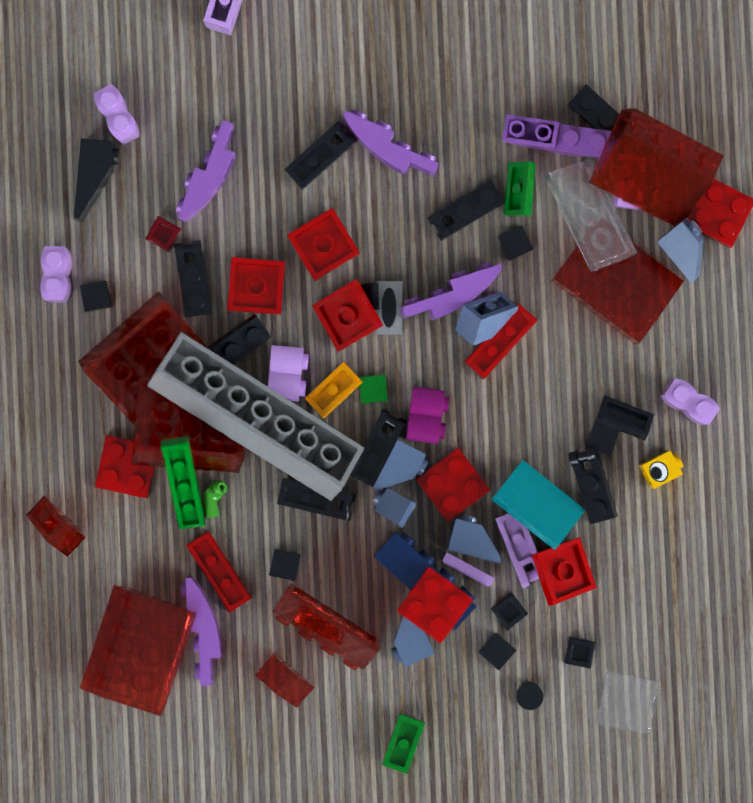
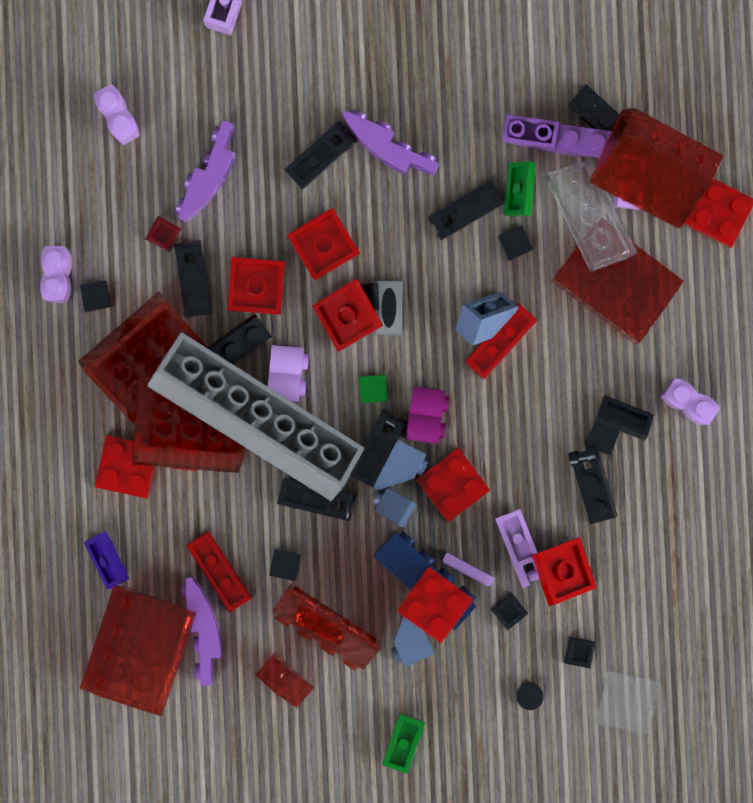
(55, 526): clear red slope -> none
(94, 170): black slope -> none
(106, 560): none -> dark purple plate
(183, 482): green tile -> none
(211, 496): bright green arm -> none
(333, 390): light orange plate -> none
(461, 288): medium lavender slope -> none
(471, 539): sand blue slope -> none
(497, 651): black tile -> none
(538, 504): teal tile -> none
(661, 469): yellow brick -> none
(685, 248): sand blue slope -> none

